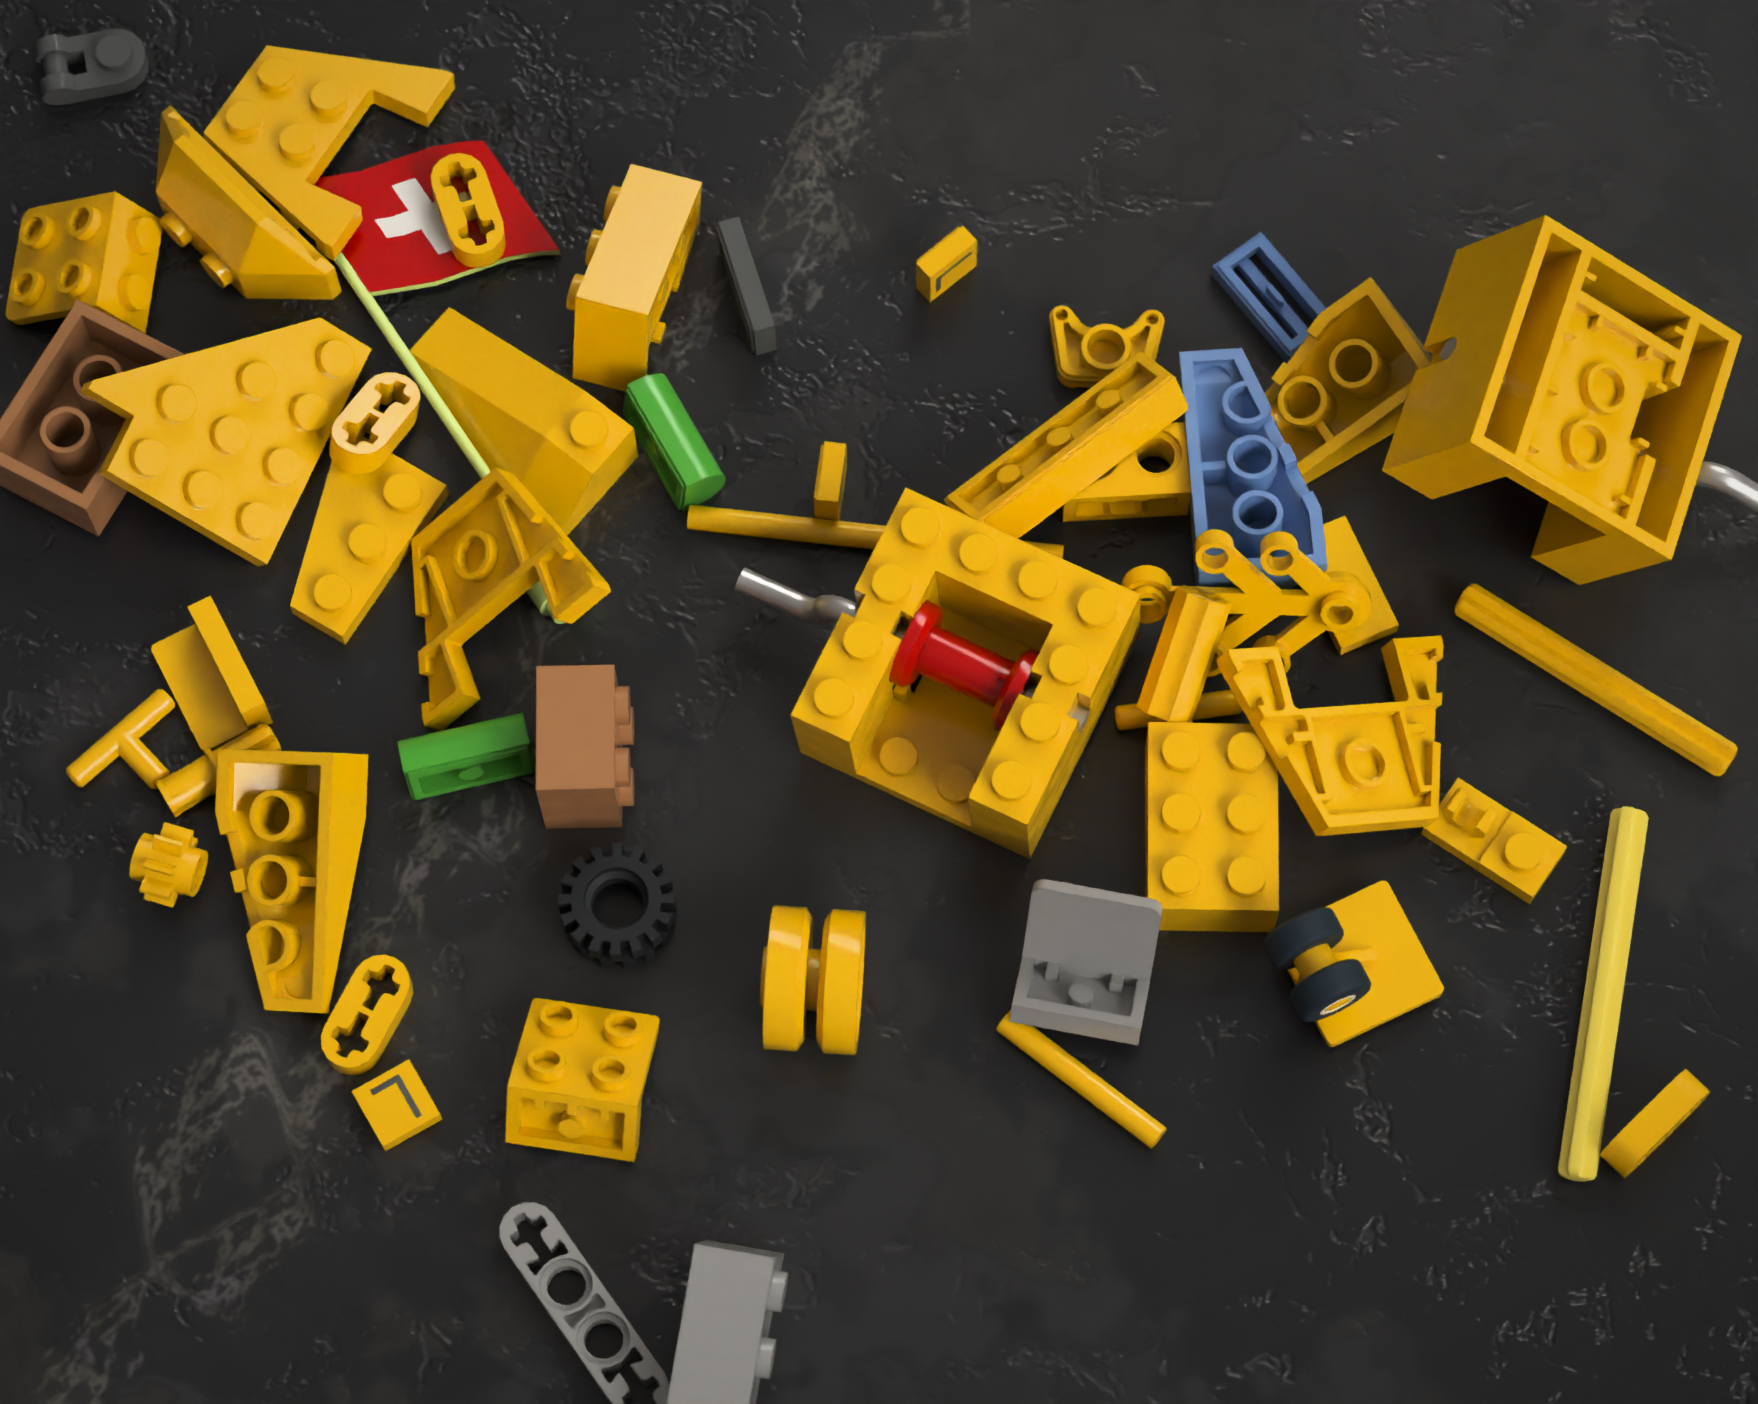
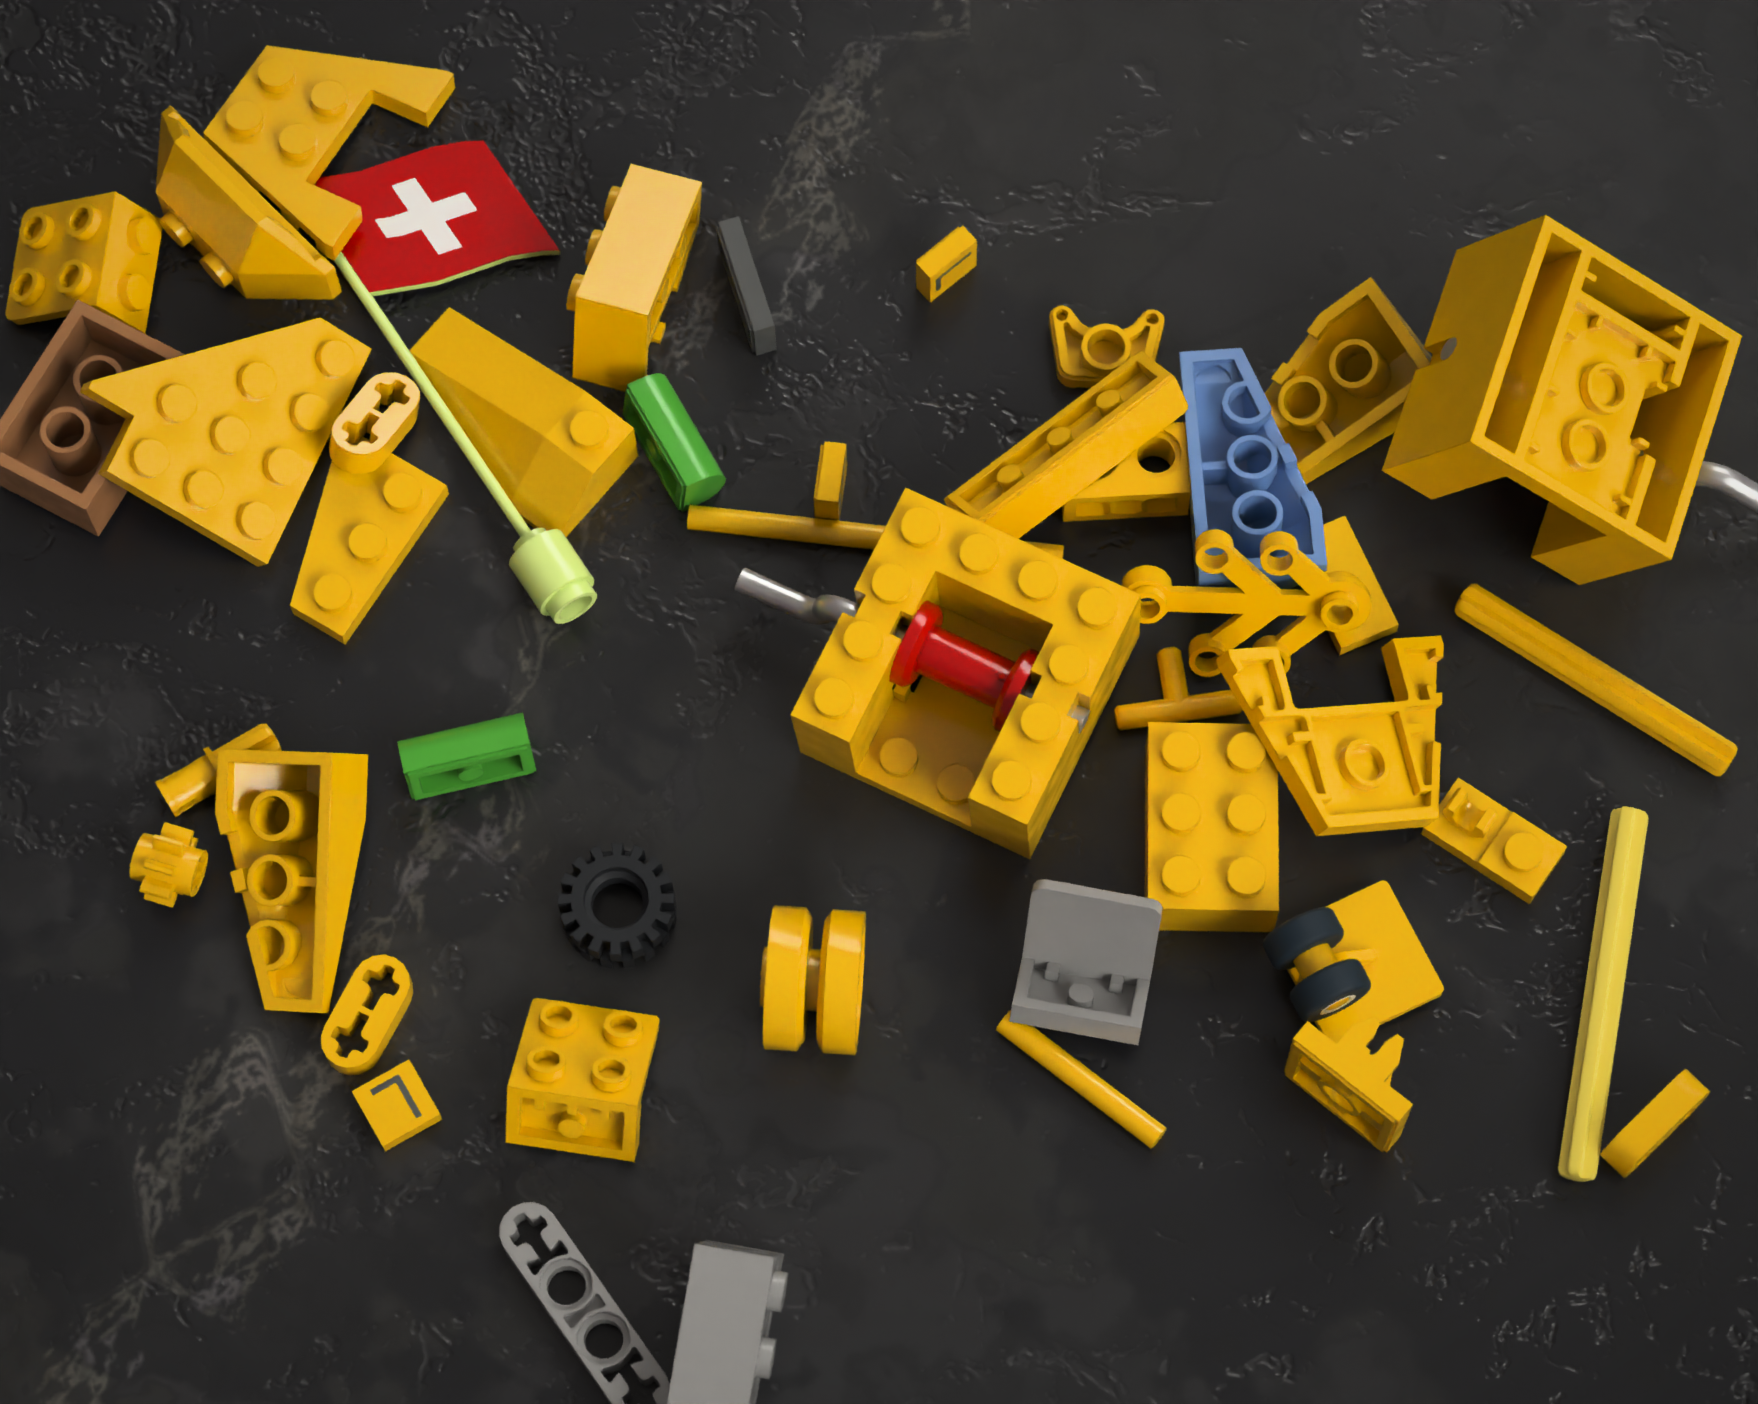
(113, 62): dark grey plate -> none
(125, 742): yellow piece -> none
(210, 679): yellow panel -> none
(455, 214): yellow beam -> none
(478, 564): yellow wing -> none
(579, 746): medium nougat brick -> none
(1184, 654): yellow axle -> none
(1251, 306): medium blue tile -> none
(1352, 1080): none -> yellow piece

